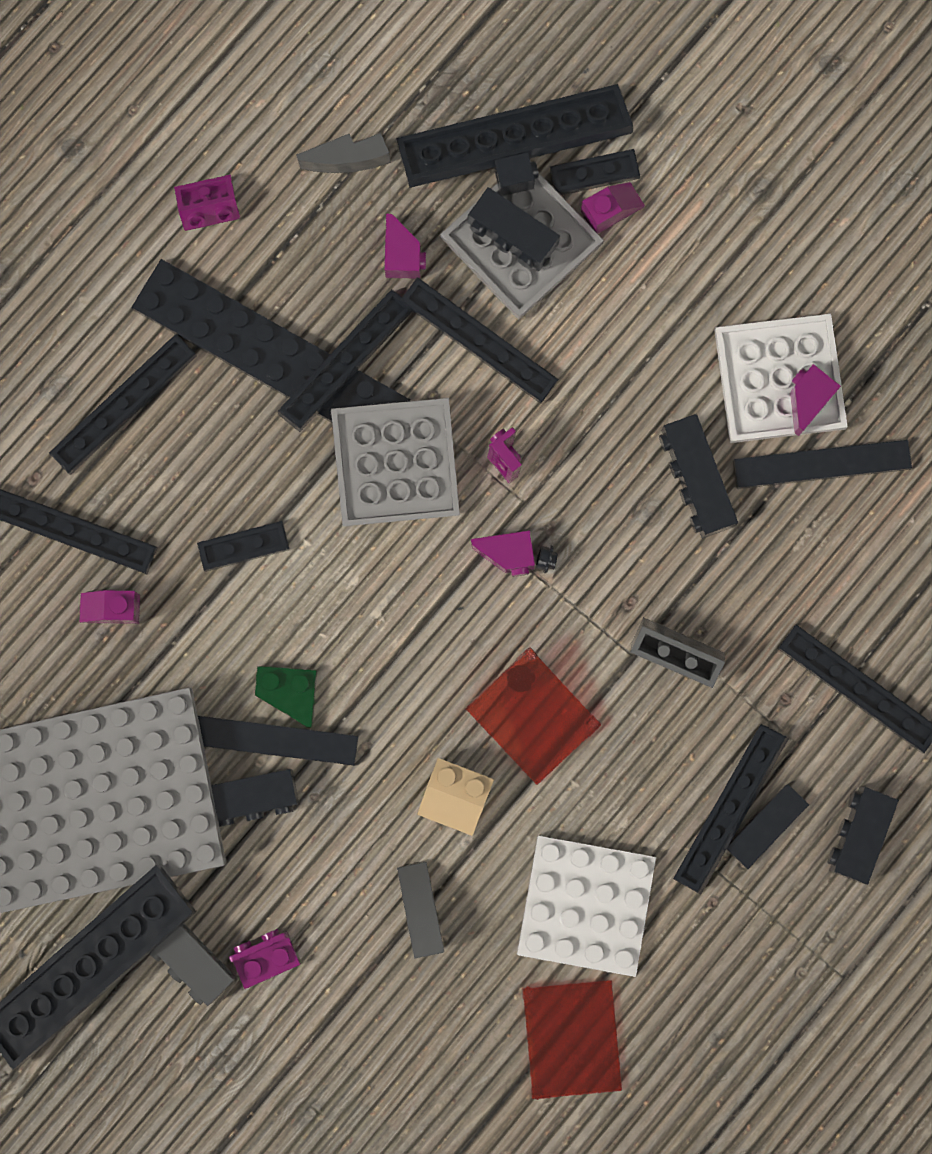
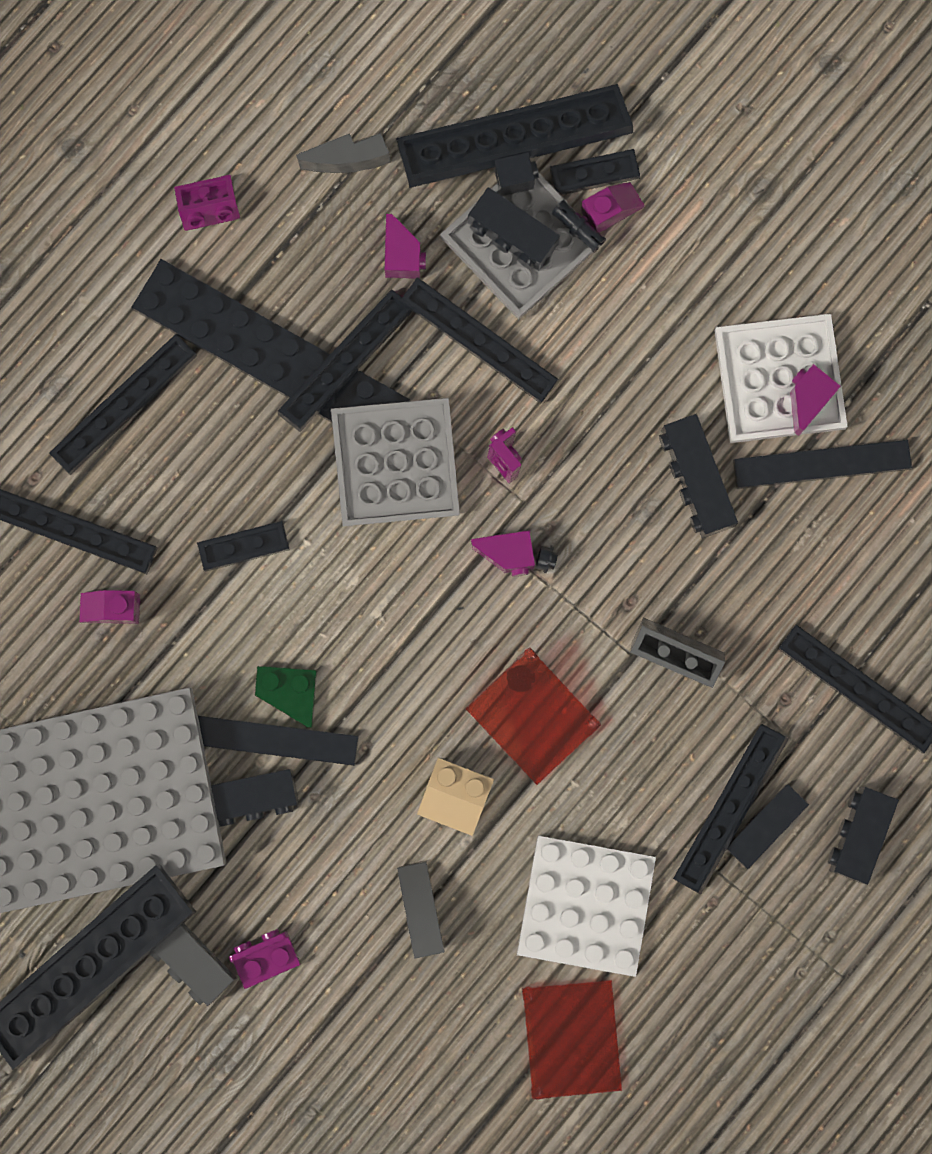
(578, 226): none -> black pin

